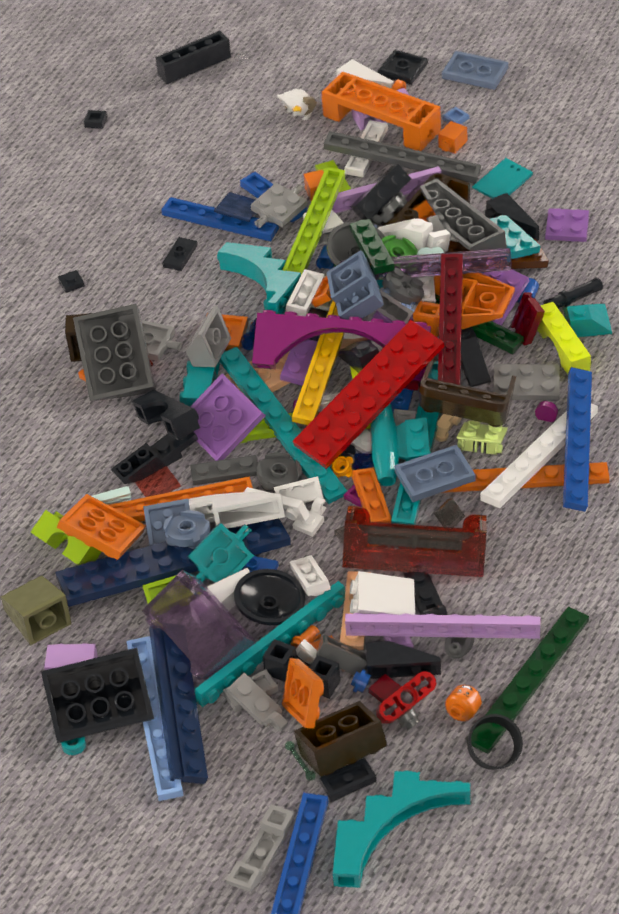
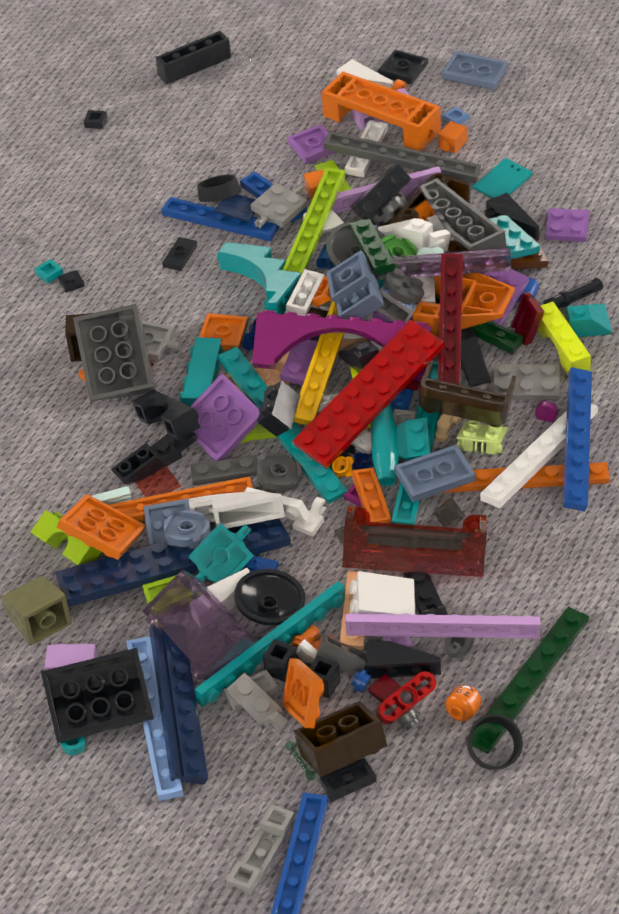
(48, 271): none -> teal plate
(209, 340): light grey slope -> none
(218, 188): none -> black tyre
(278, 408): none -> black brick
(298, 102): white hair -> none
(302, 490): white plate -> none
(310, 143): none -> medium lavender plate
(310, 576): white plate -> none
(382, 814): teal arch -> none

